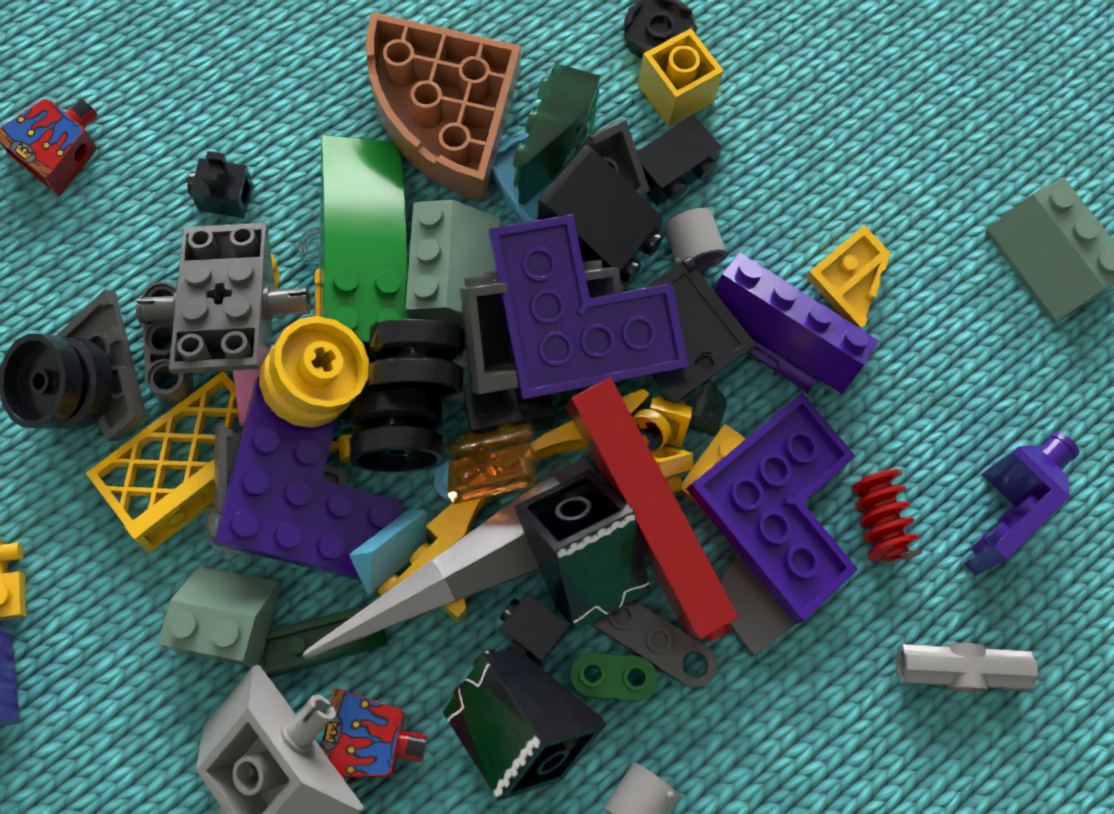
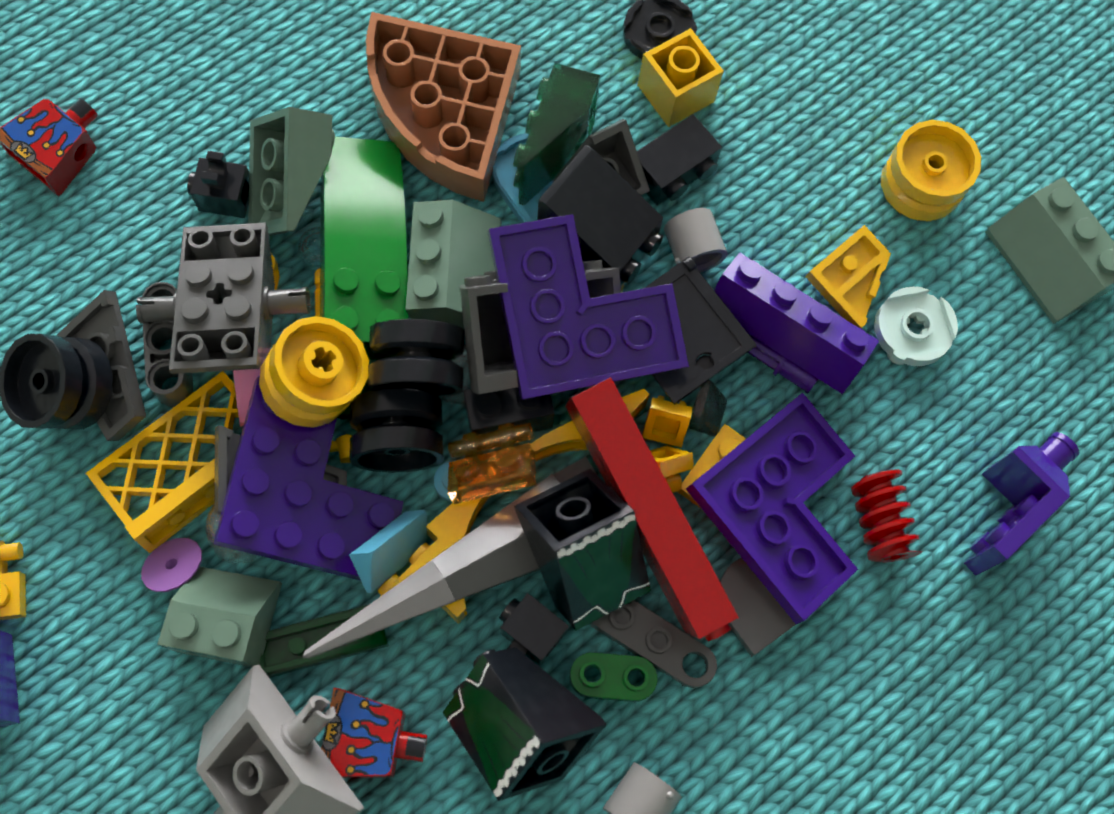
(171, 565): none -> medium lavender piece
(286, 164): none -> sand green slope
(653, 428): tile -> none
(902, 344): none -> light aqua plate
(930, 170): none -> yellow wheel
(966, 667): light grey piece -> none

